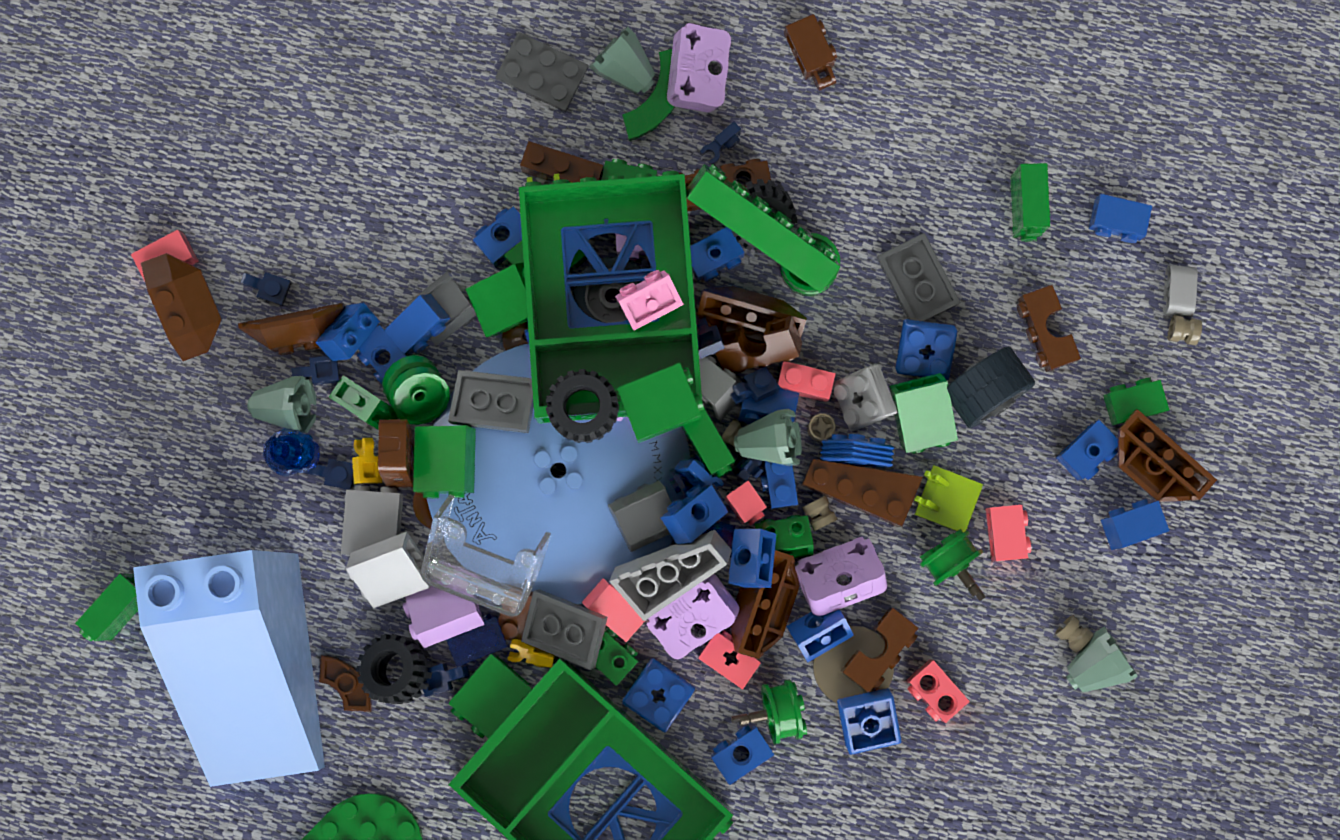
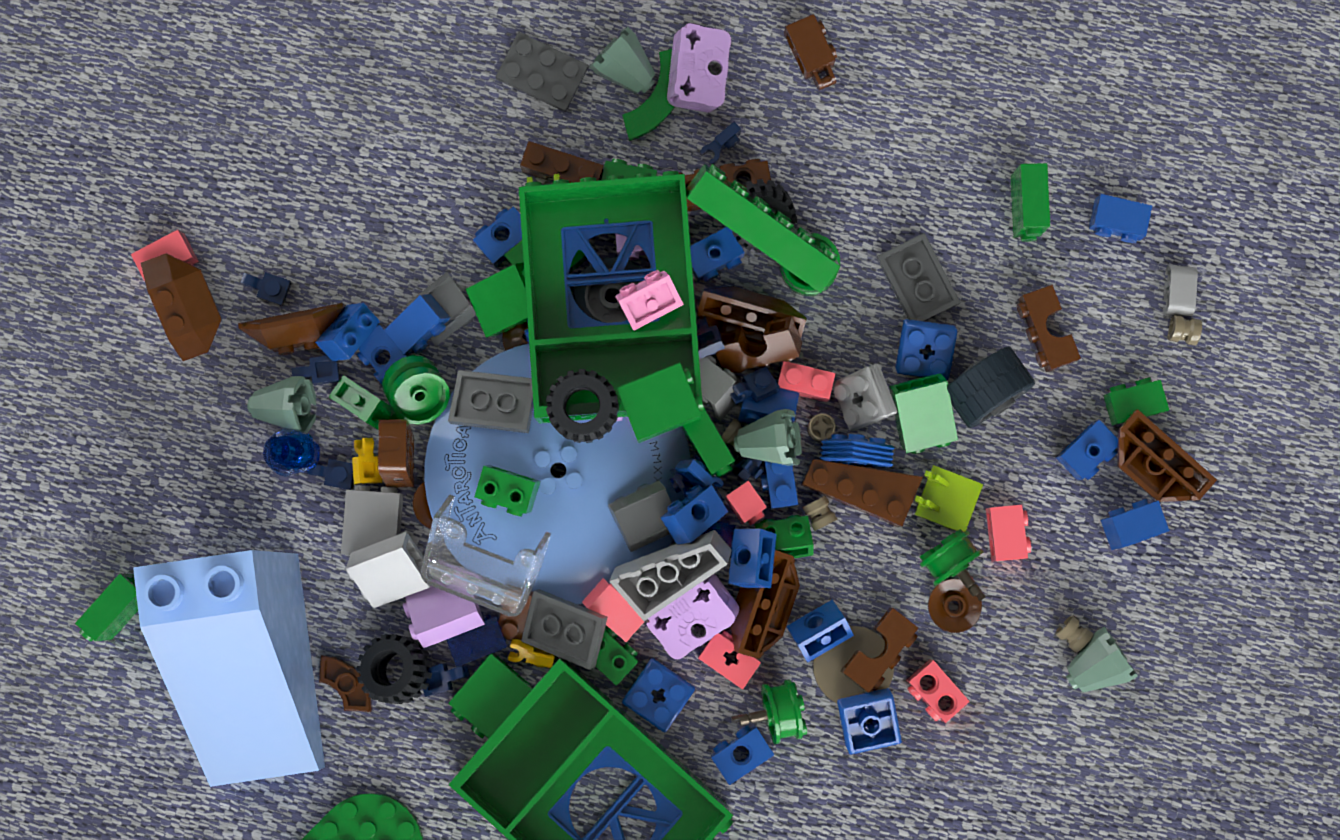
(444, 461): green brick -> none
(507, 490): none -> green brick
(841, 576): lavender axle -> none
(963, 617): none -> reddish brown dish

